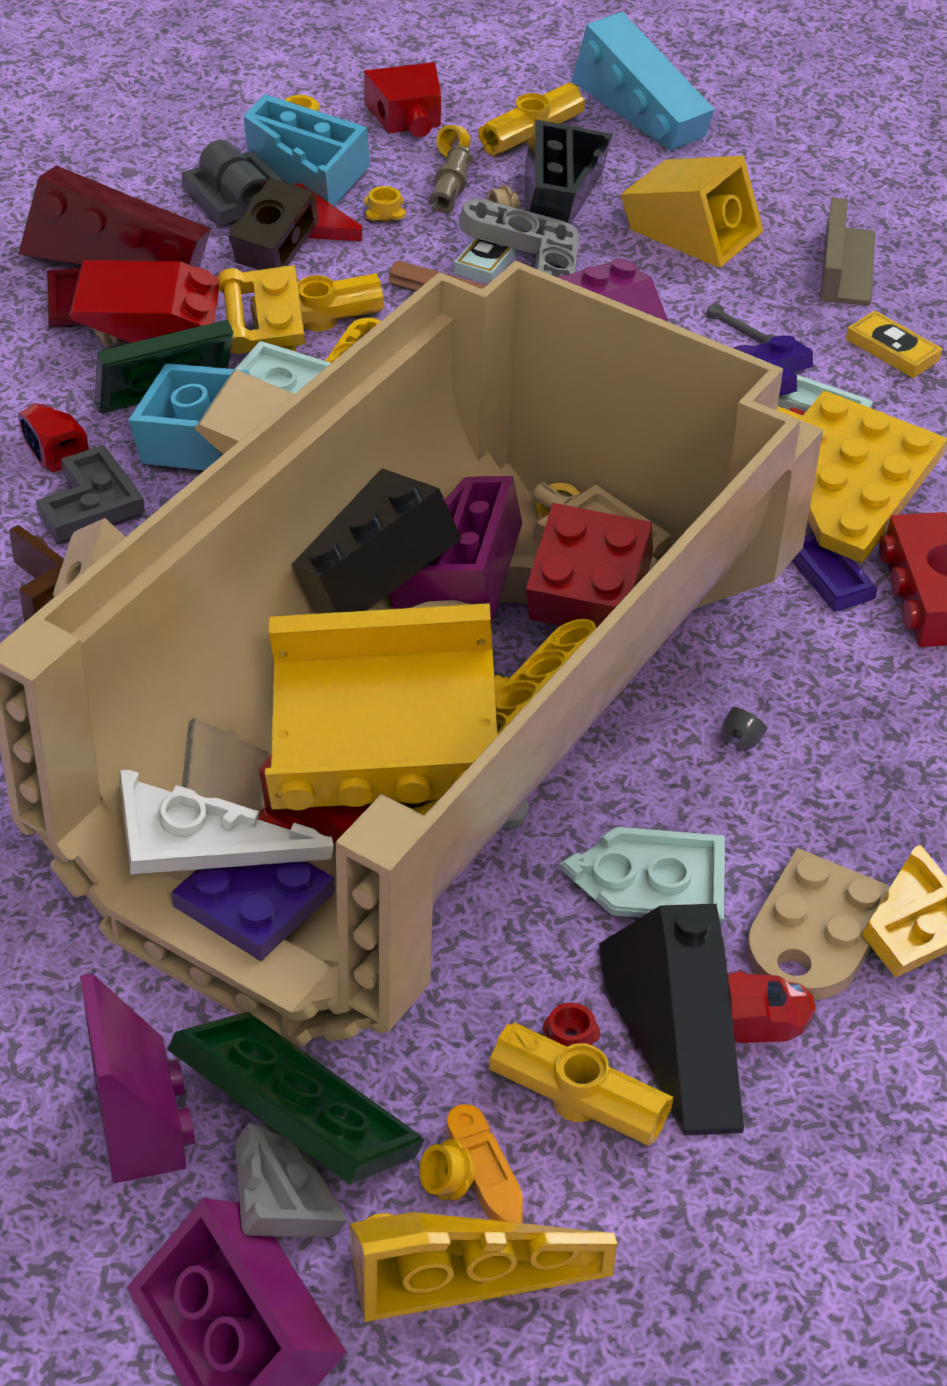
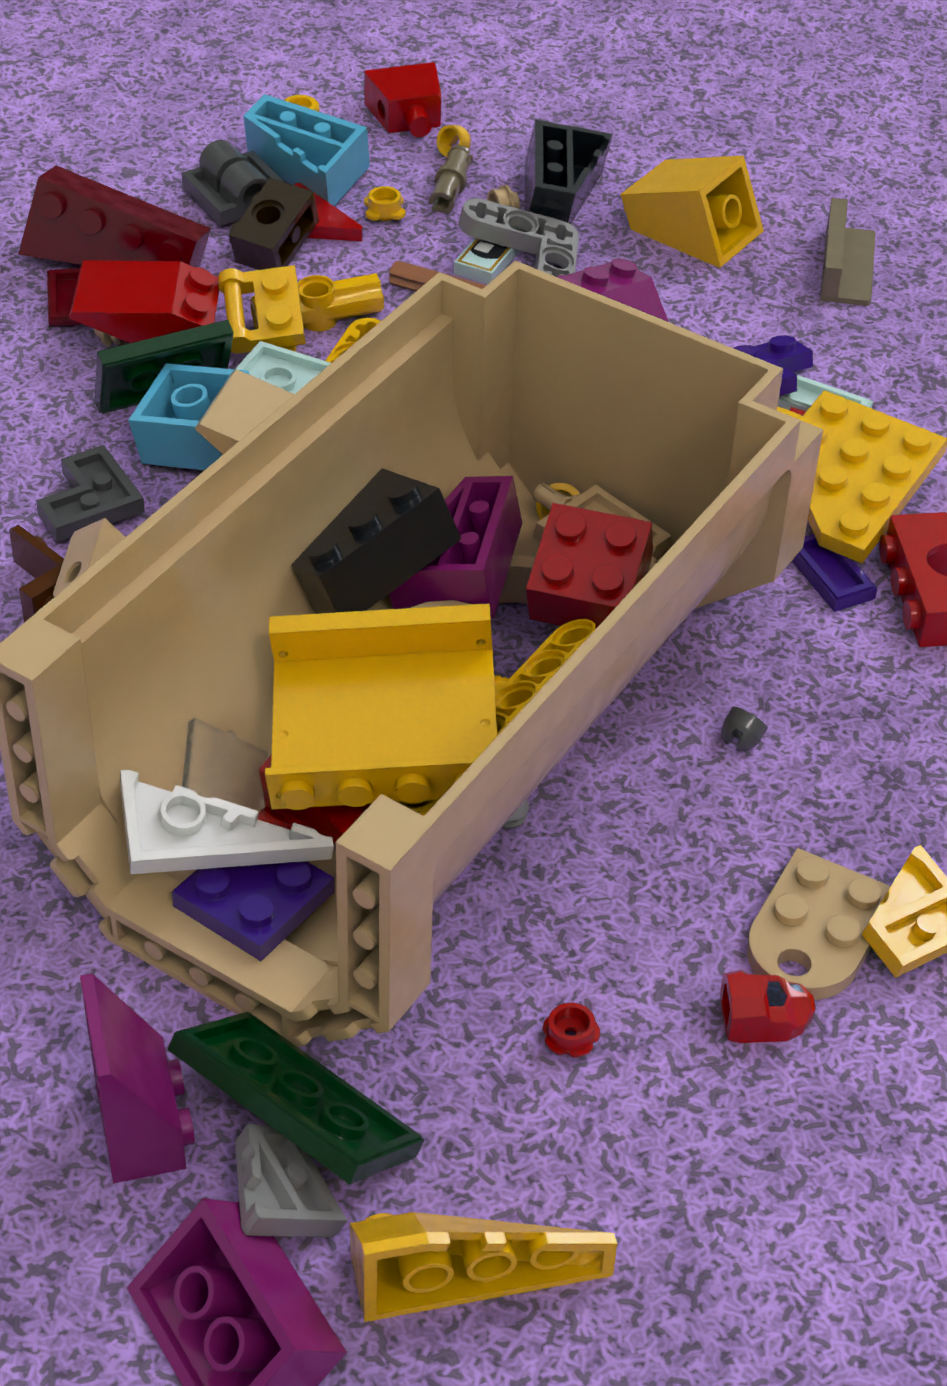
(51, 435): red rock -> none
(447, 1170): yellow plate -> none
(493, 1178): light orange piece -> none
(517, 125): yellow piece -> none
(605, 1095): yellow piece -> none
(640, 83): medium azure wedge -> none
(651, 868): light aqua tile -> none
(675, 1000): black wedge -> none
(717, 312): dark grey hinge -> none
(894, 344): yellow tile -> none

